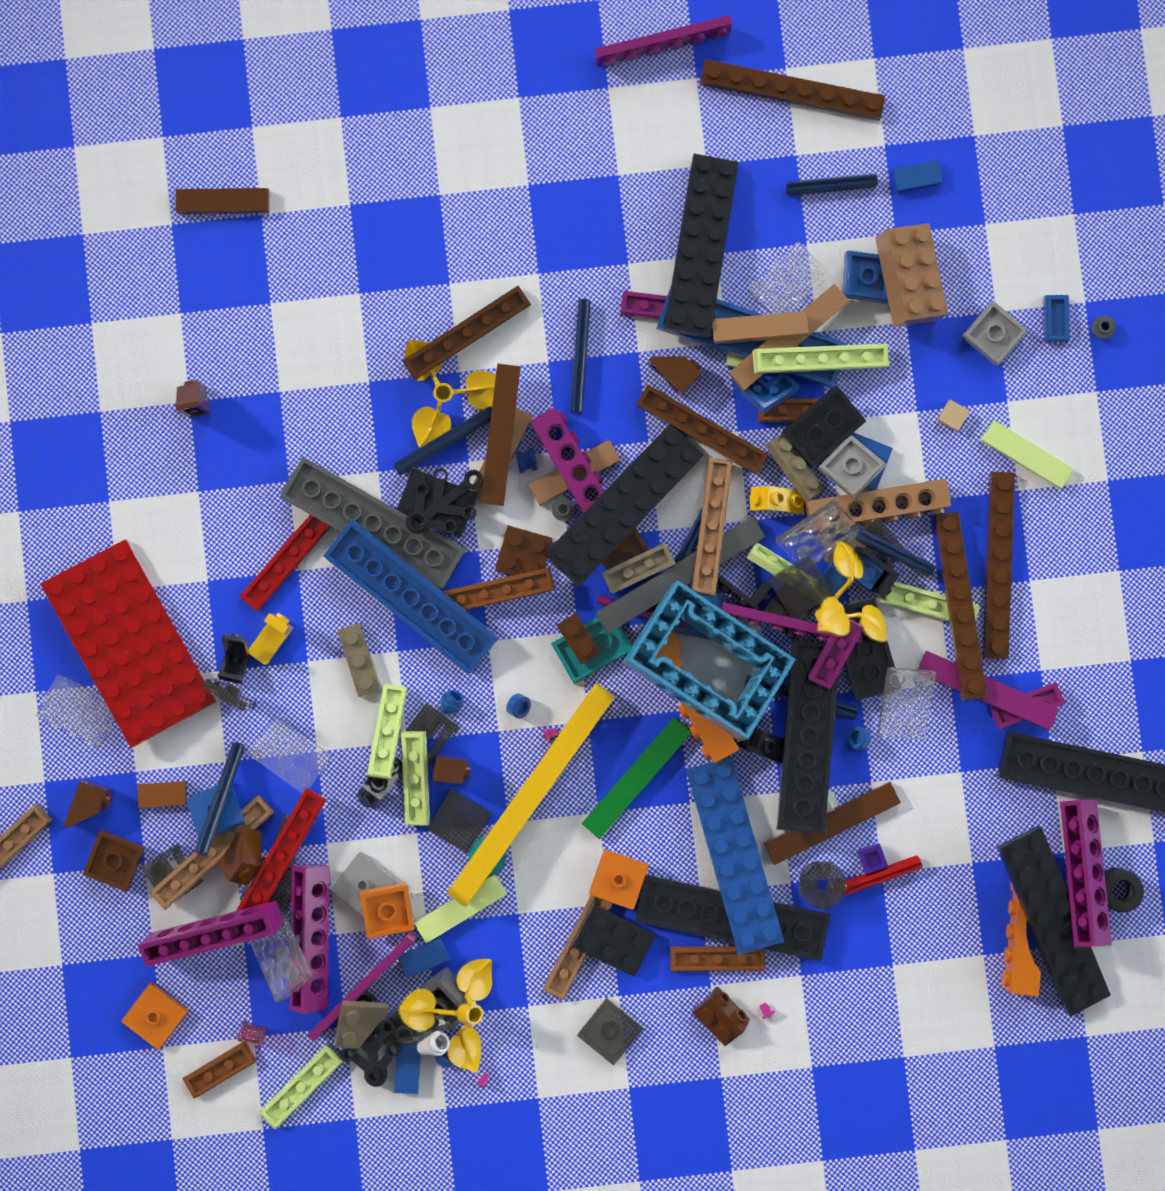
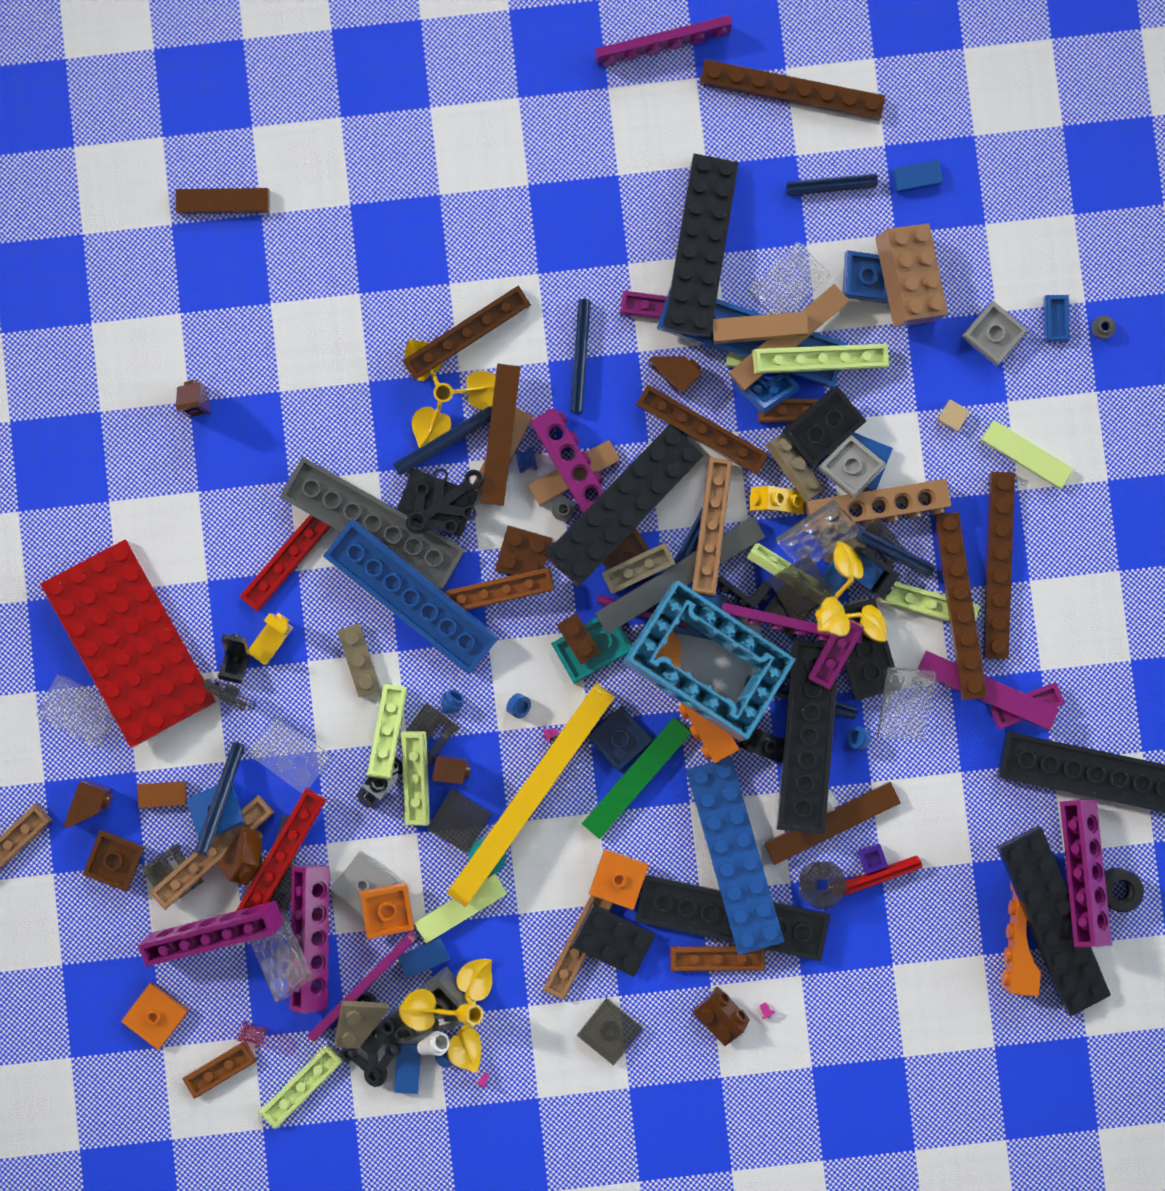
(619, 738): none -> dark blue tile

